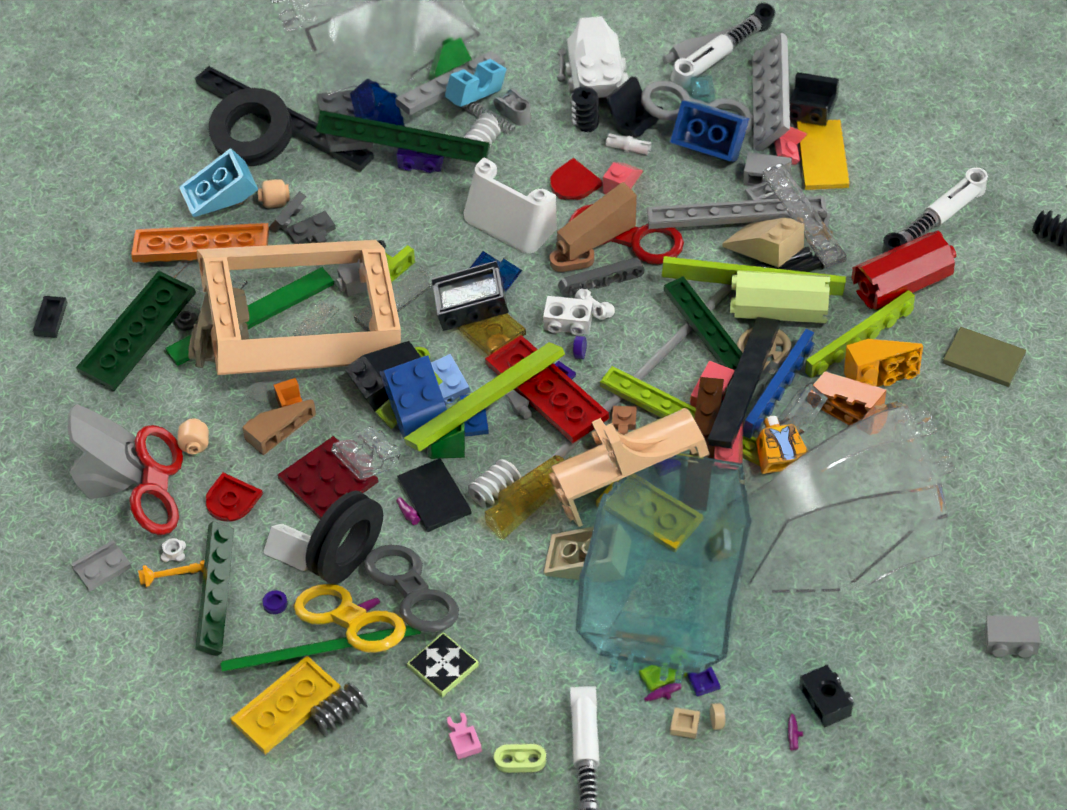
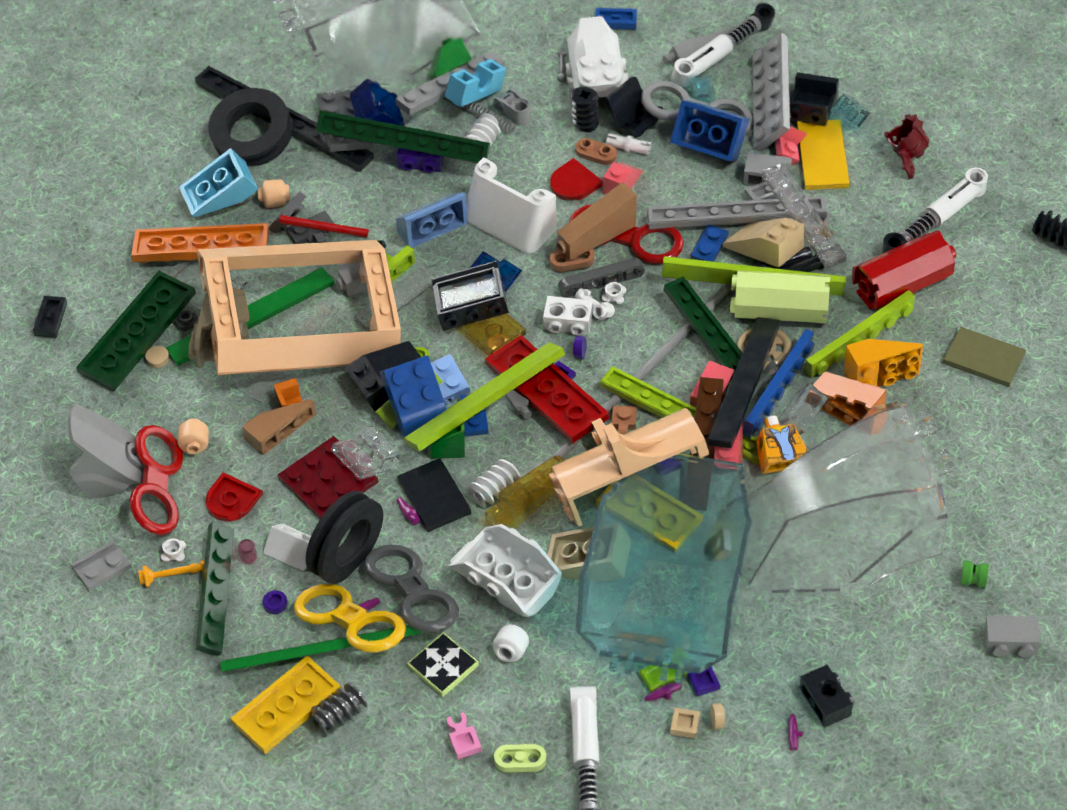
(157, 356): none -> tan tile
(247, 551): none -> clear pink hinge
(324, 226): none -> red bar
(433, 219): none -> medium blue slope
(509, 569): none -> white slope
(510, 643): none -> white head
(595, 151): none -> nougat plate
(614, 287): none -> white plate
(618, 17): none -> blue plate
(710, 244): none -> blue plate
(850, 111): none -> clear light blue brick
(909, 142): none -> dark red helmet
(980, 576): none -> bright green wheel

